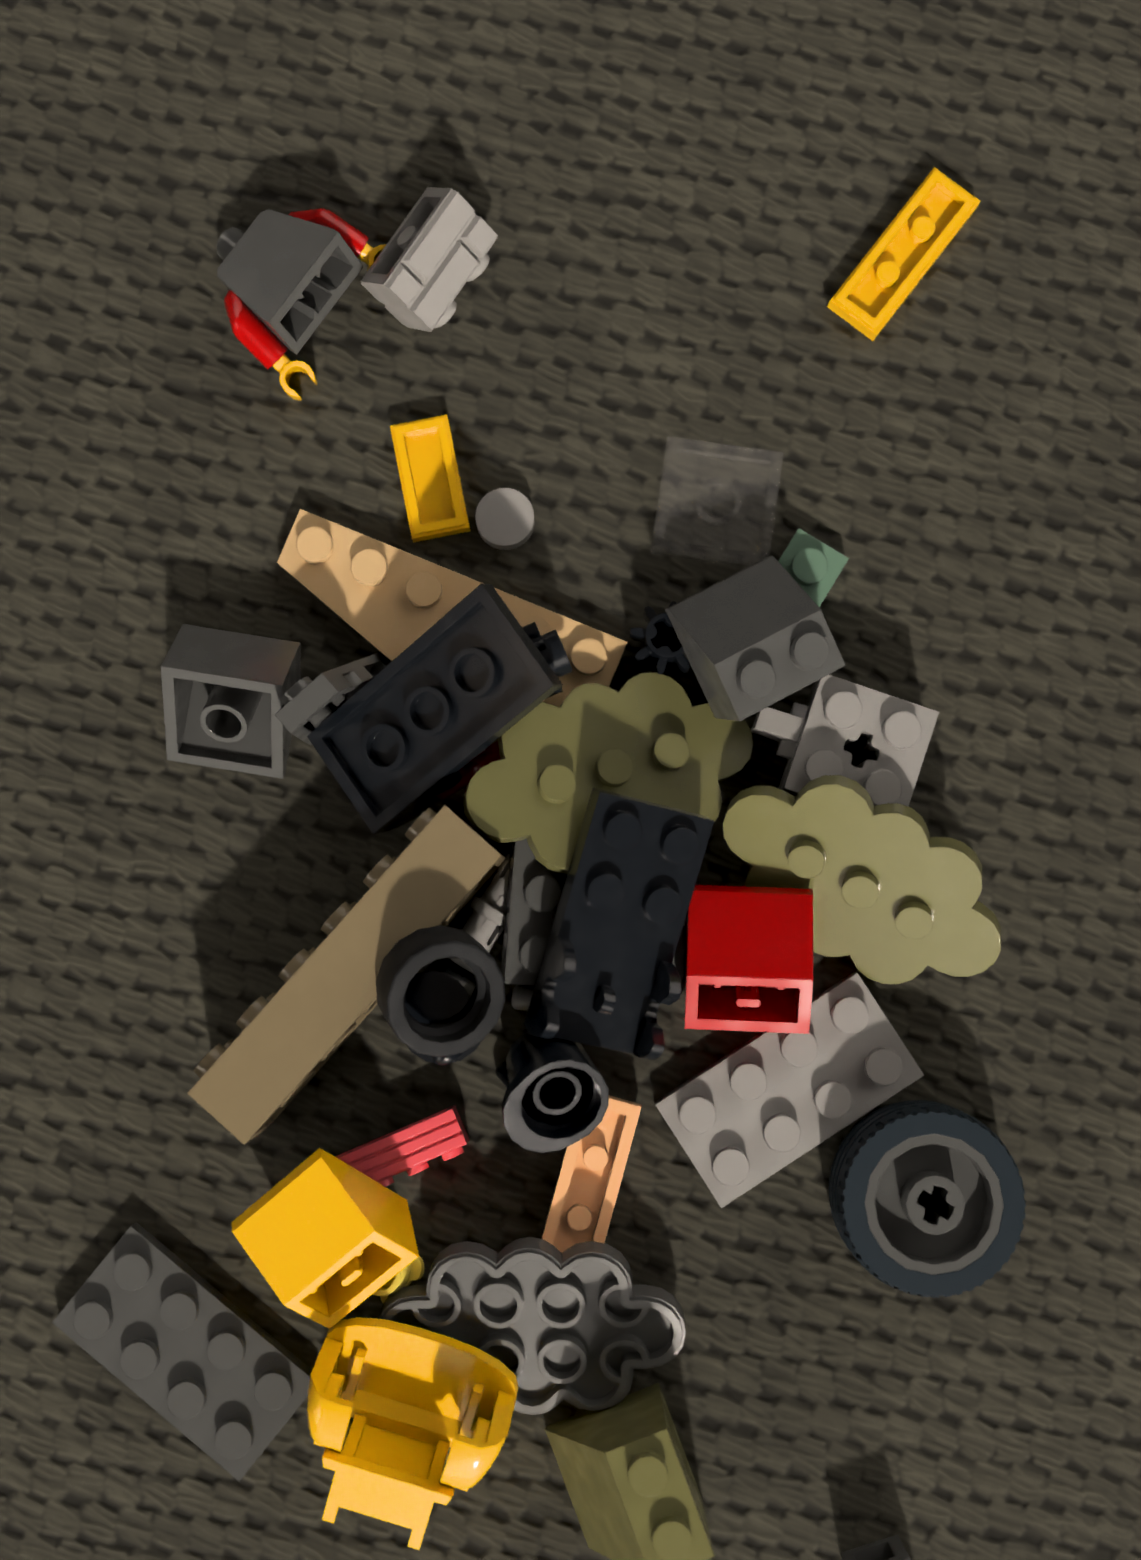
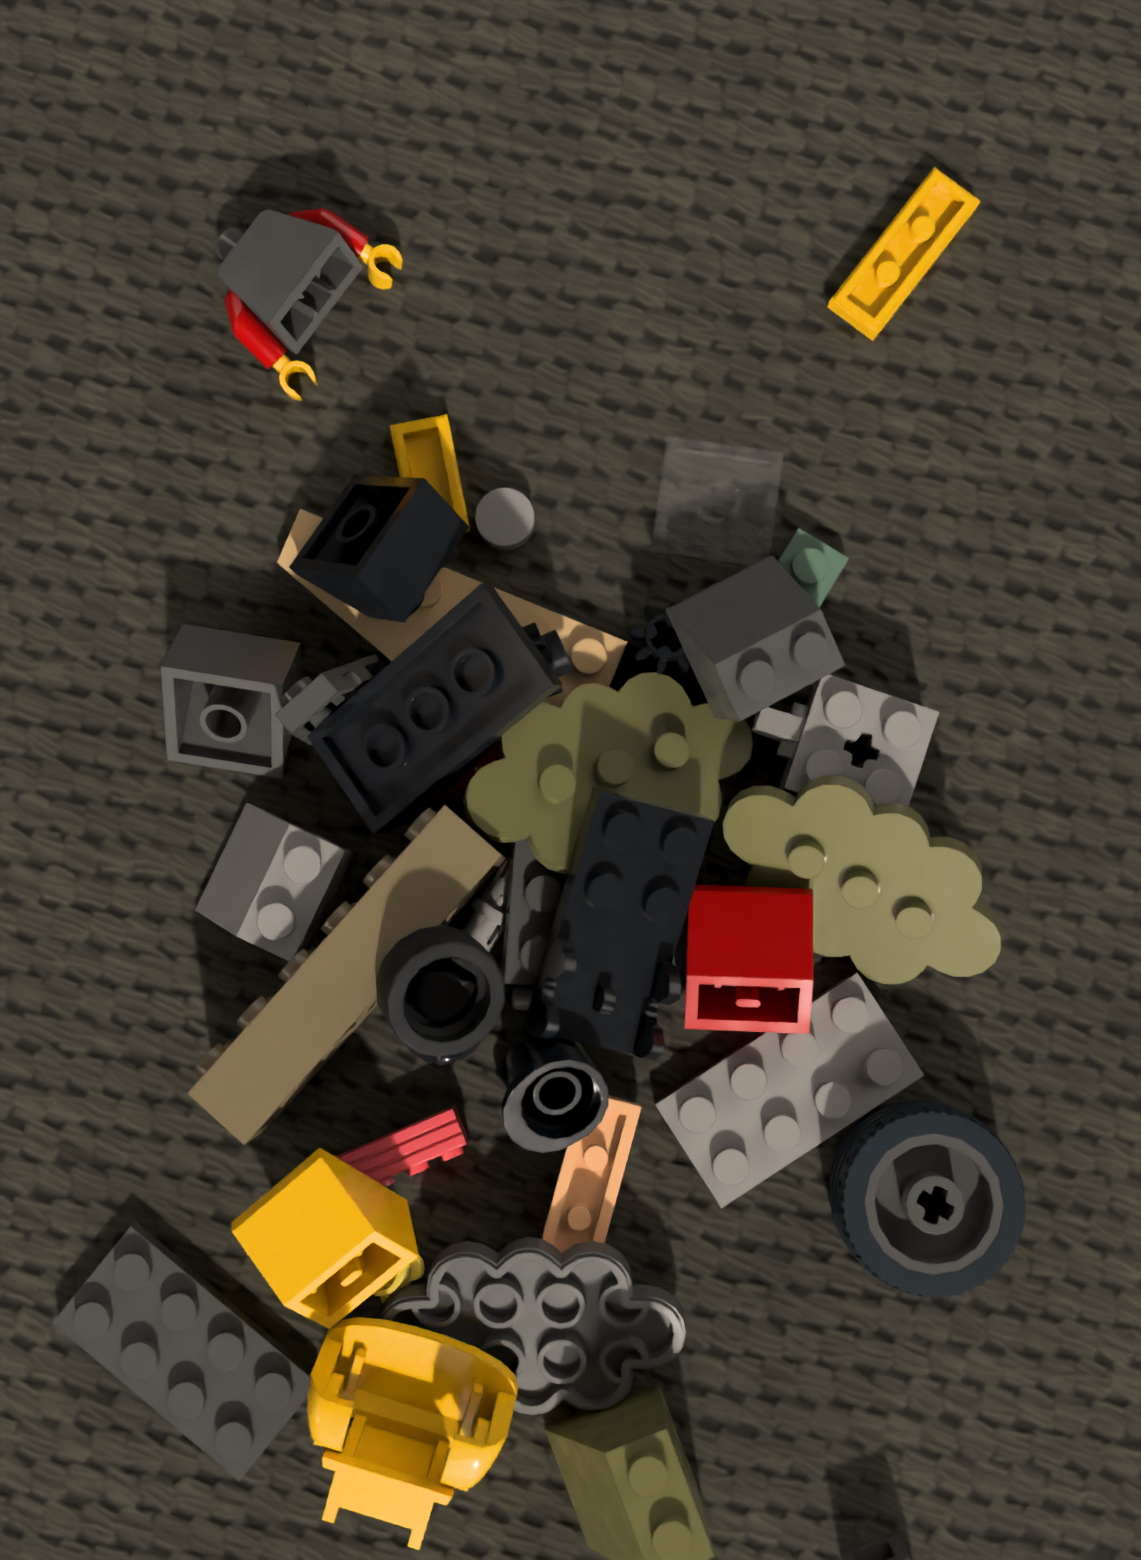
(274, 883): none -> light grey slope
(381, 545): none -> black slope
(430, 260): light grey brick -> none

